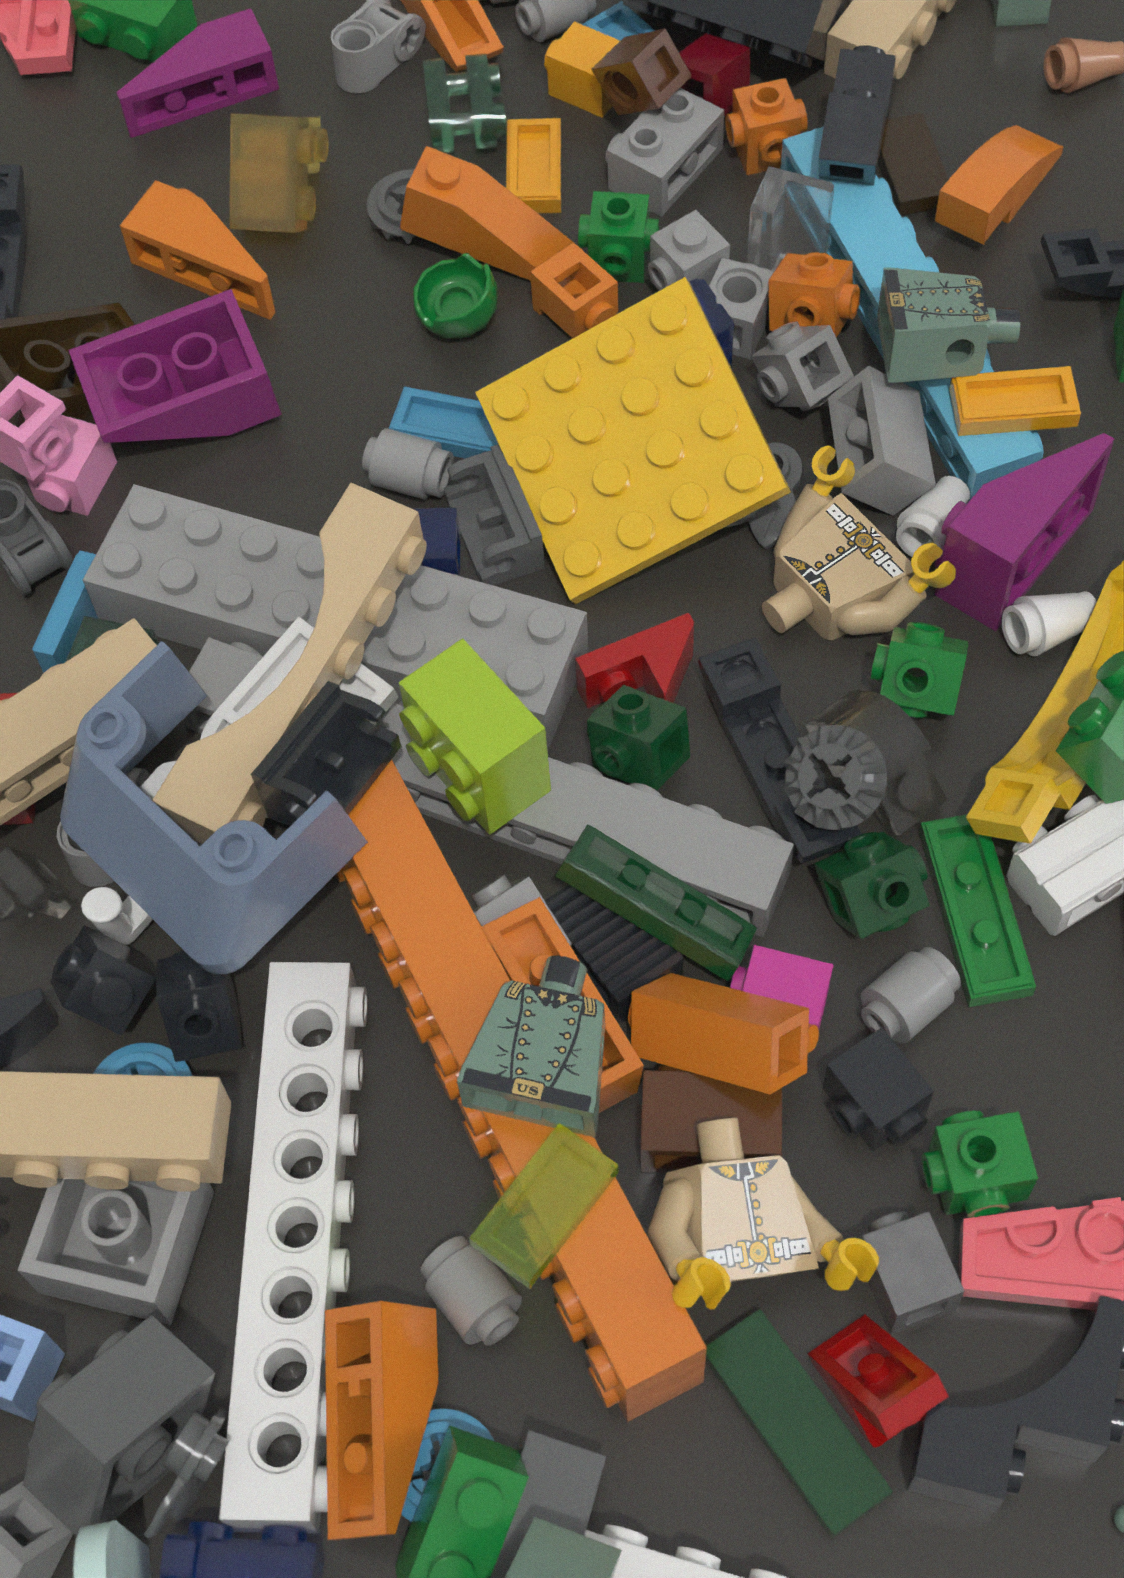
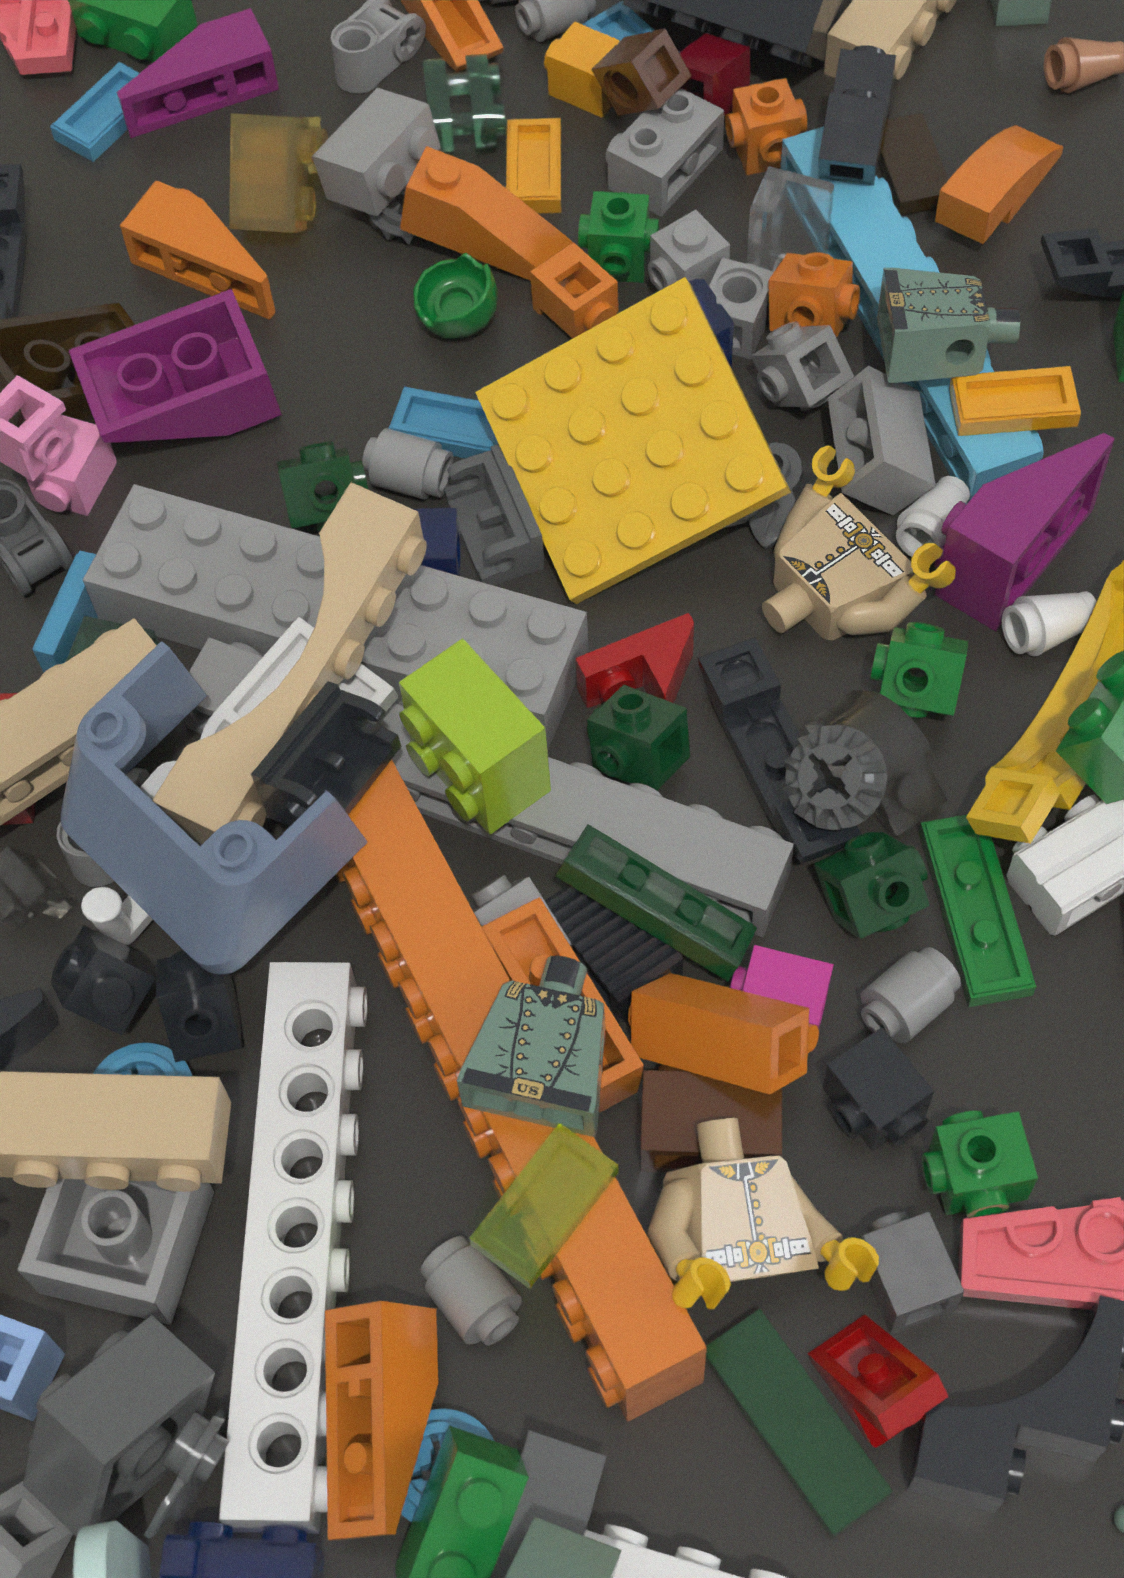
(96, 117): none -> dark azure tile
(301, 475): none -> dark green brick
(375, 151): none -> light grey brick

